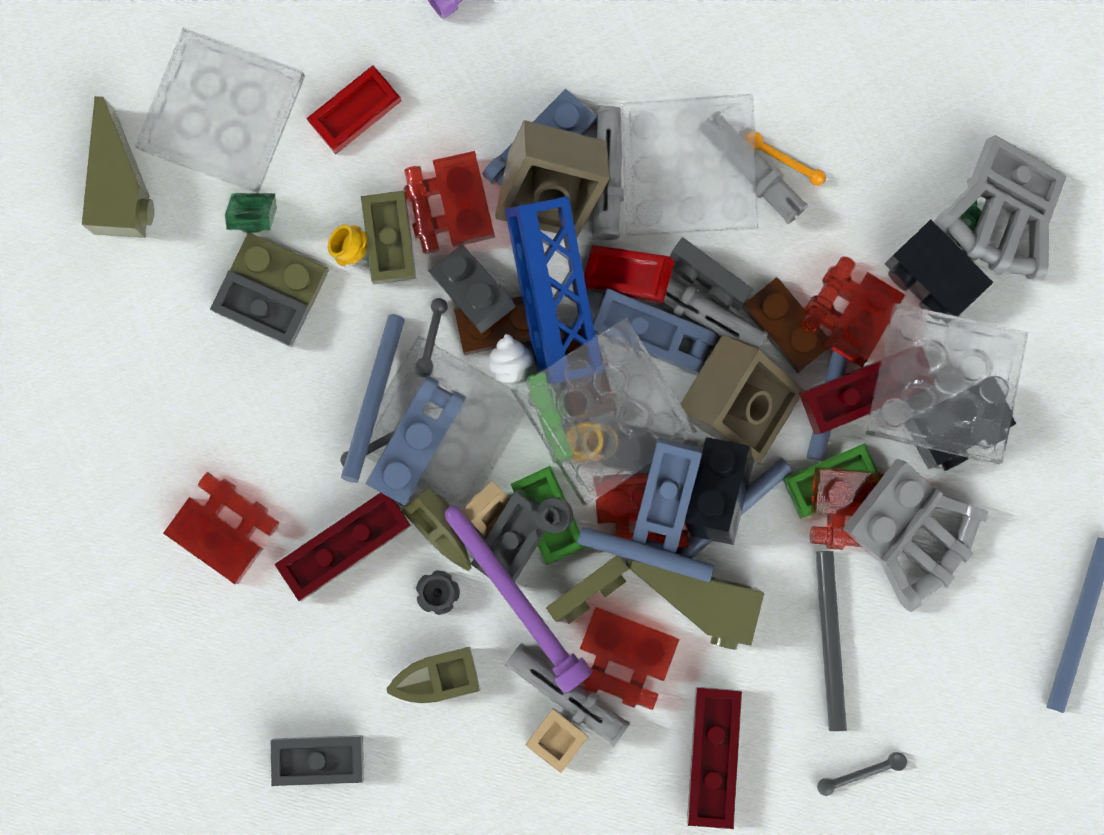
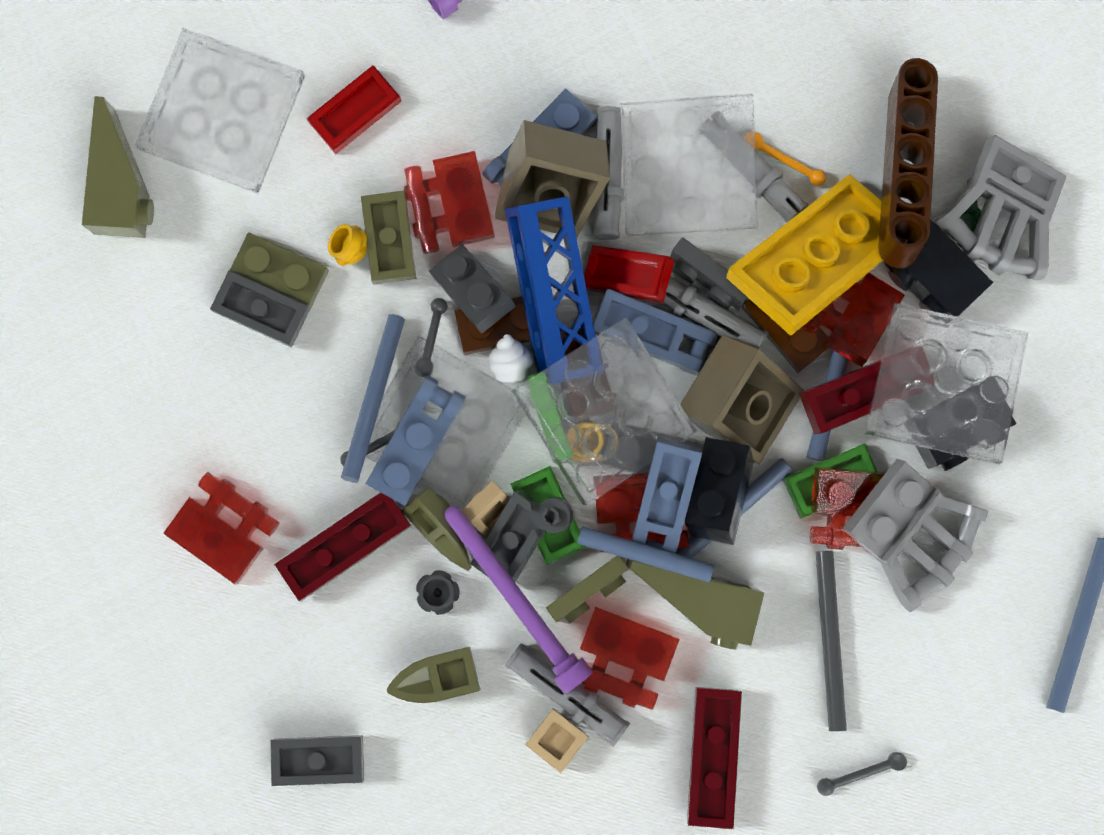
(250, 212): clear green plate -> none
(813, 256): none -> yellow plate
(905, 179): none -> reddish brown beam

